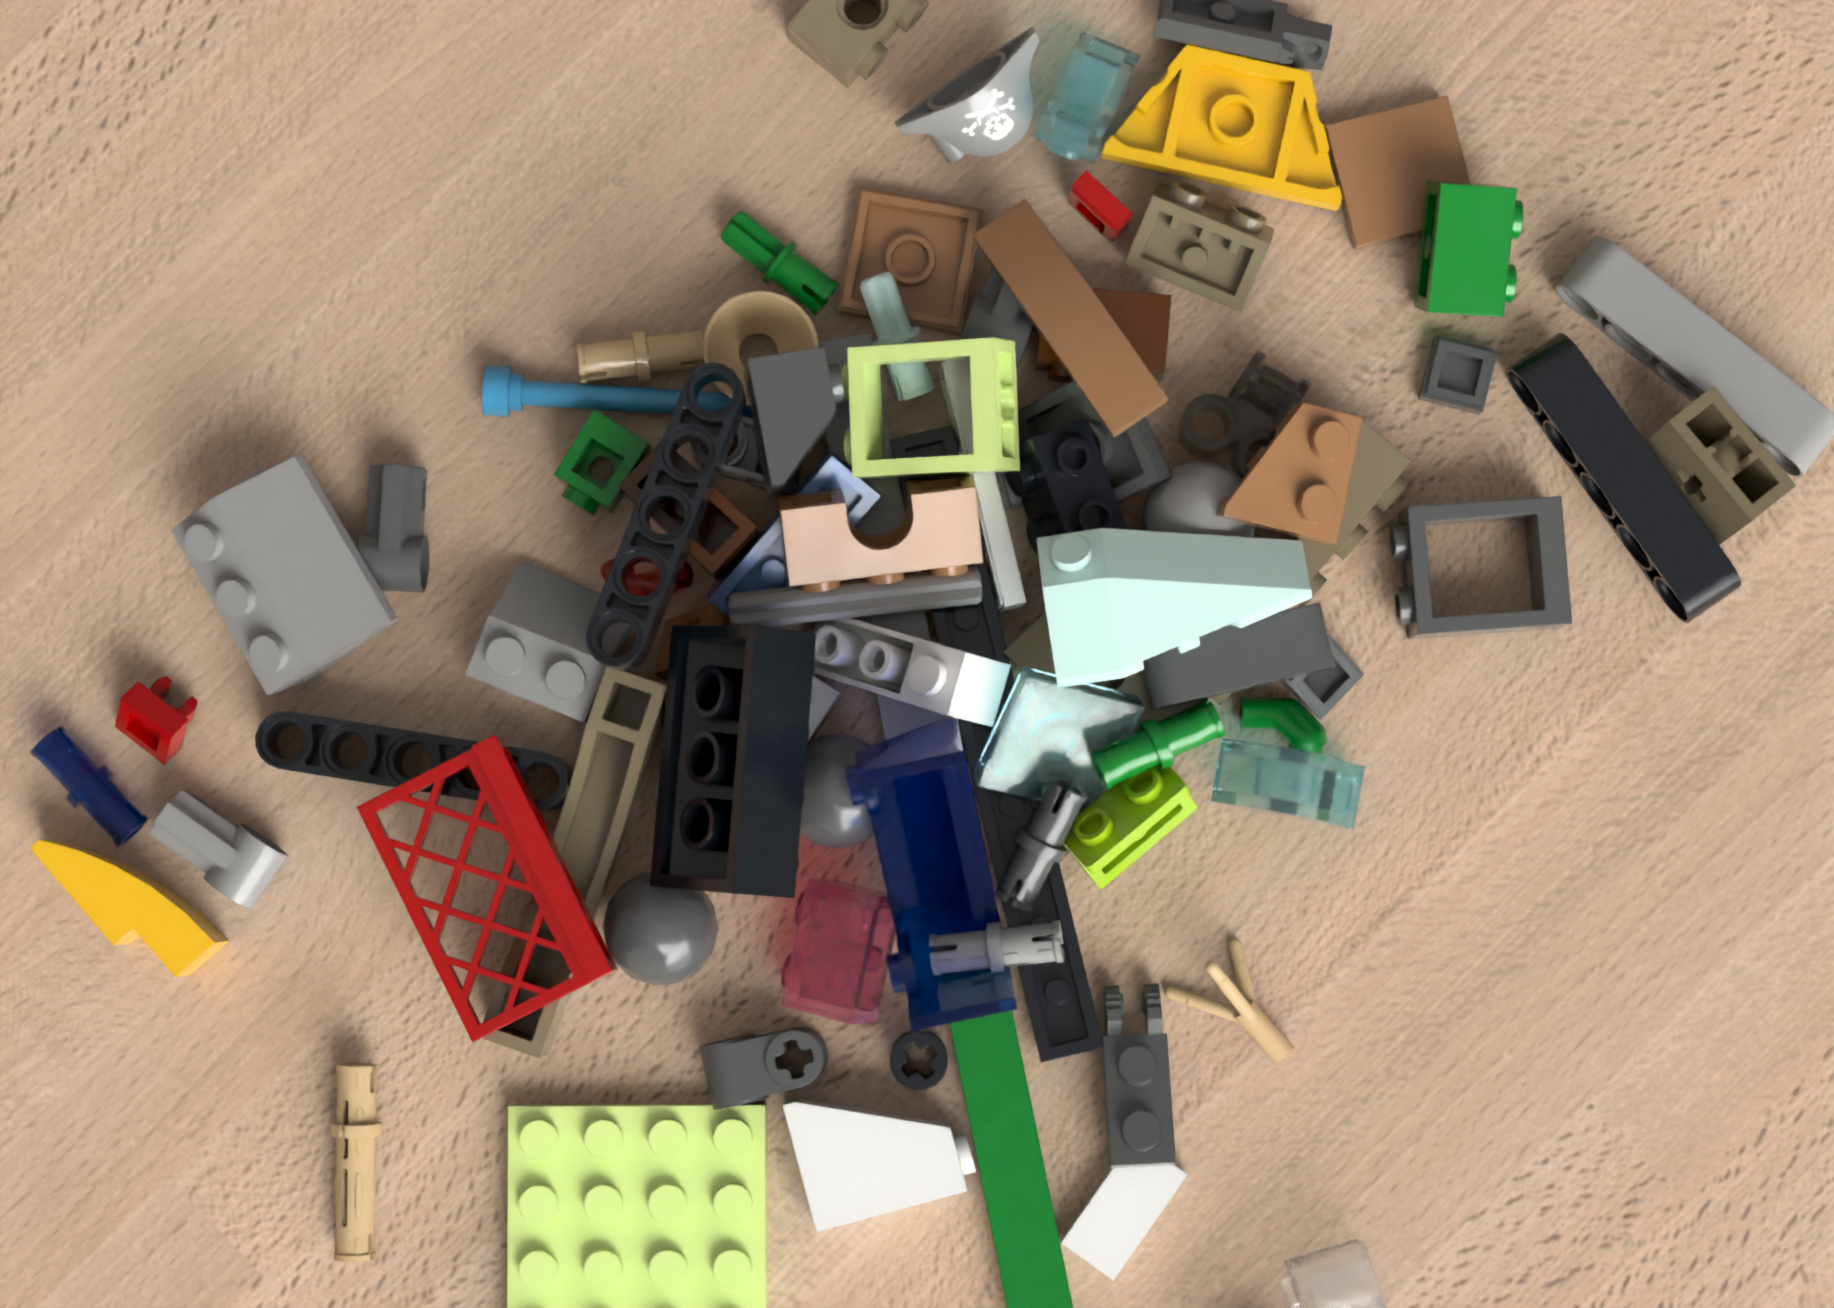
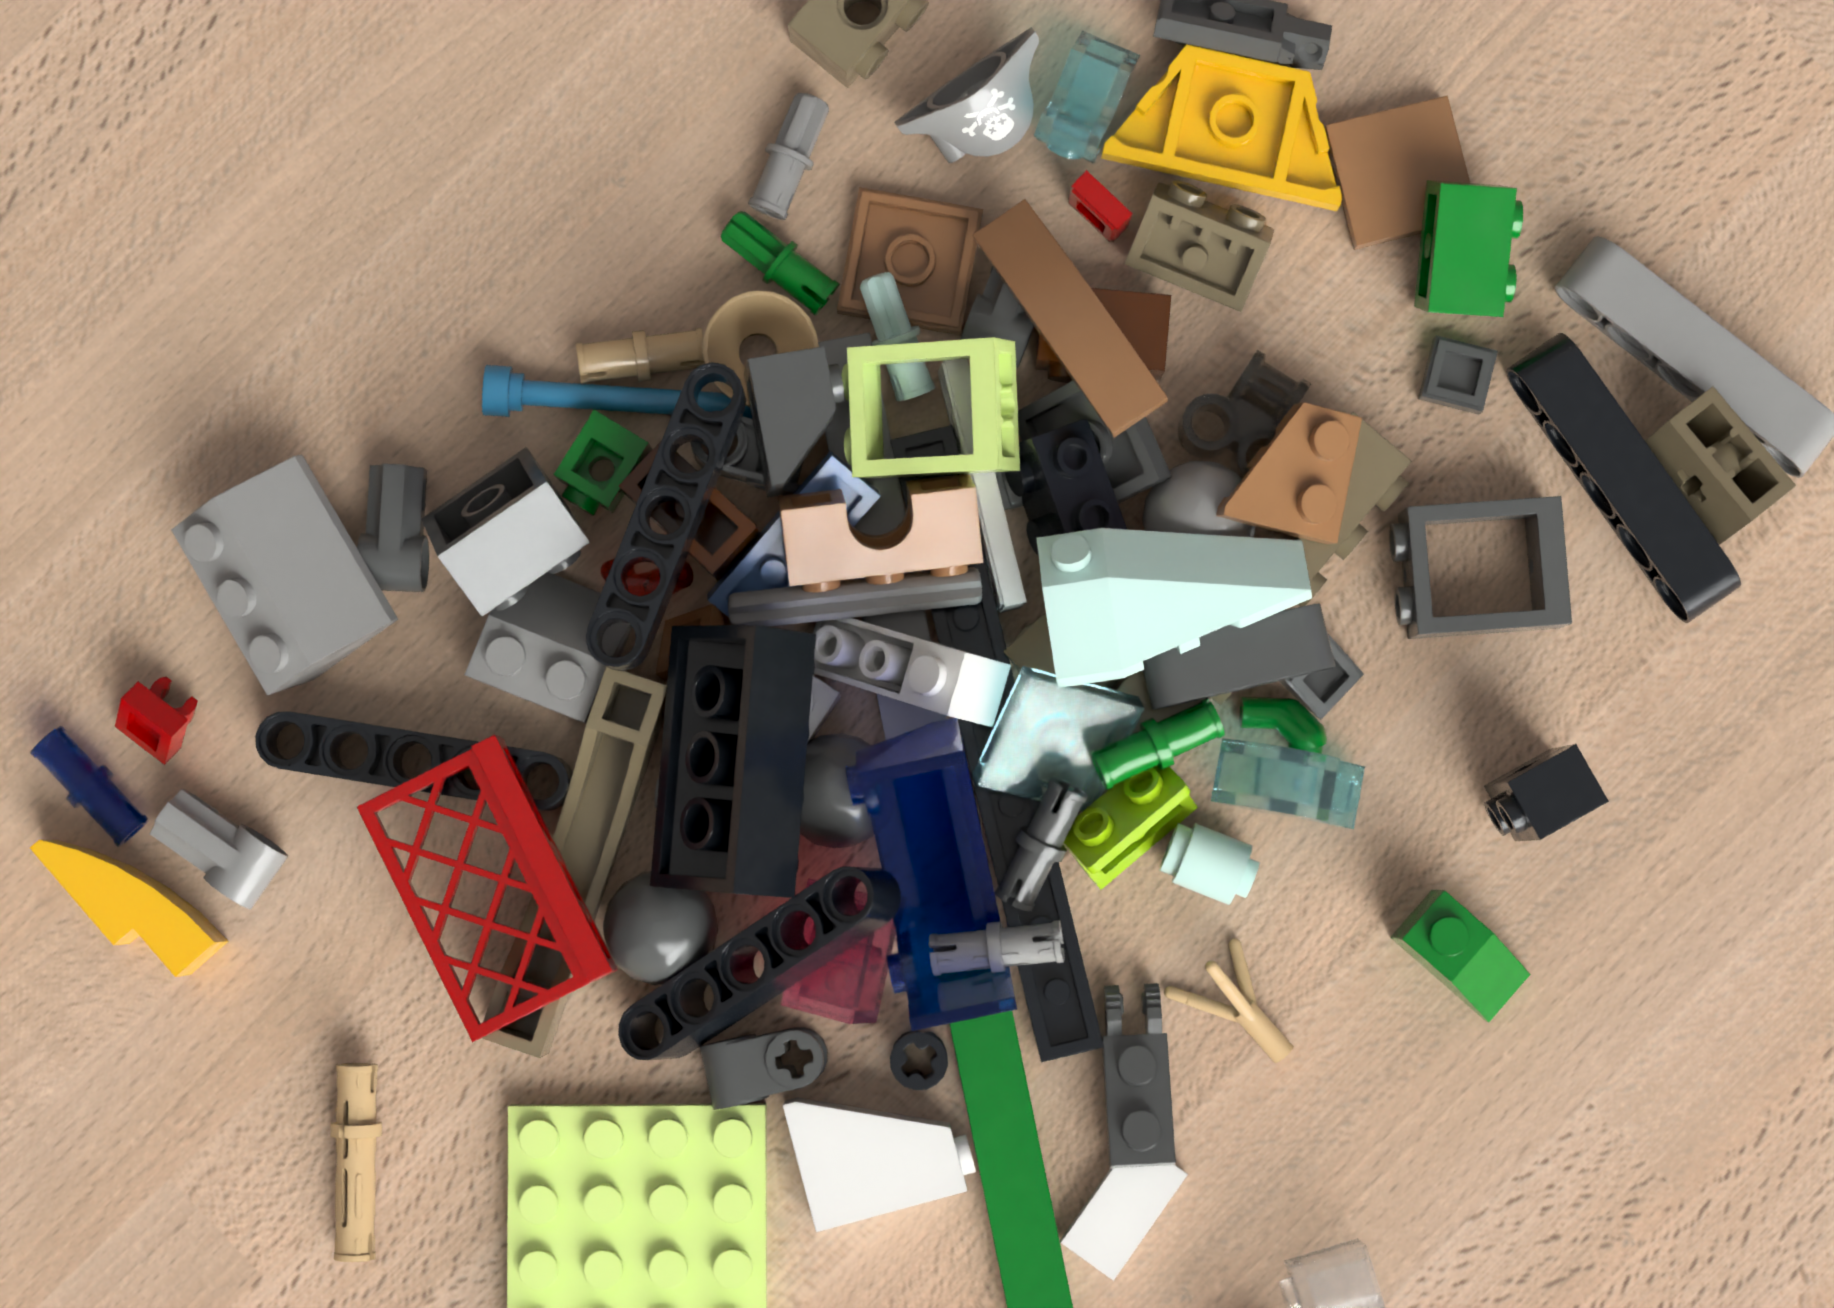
(505, 533): none -> brick
(785, 956): none -> black beam
(789, 156): none -> light grey axle
(1209, 863): none -> light aqua brick
(1461, 953): none -> green slope
(1543, 794): none -> black brick

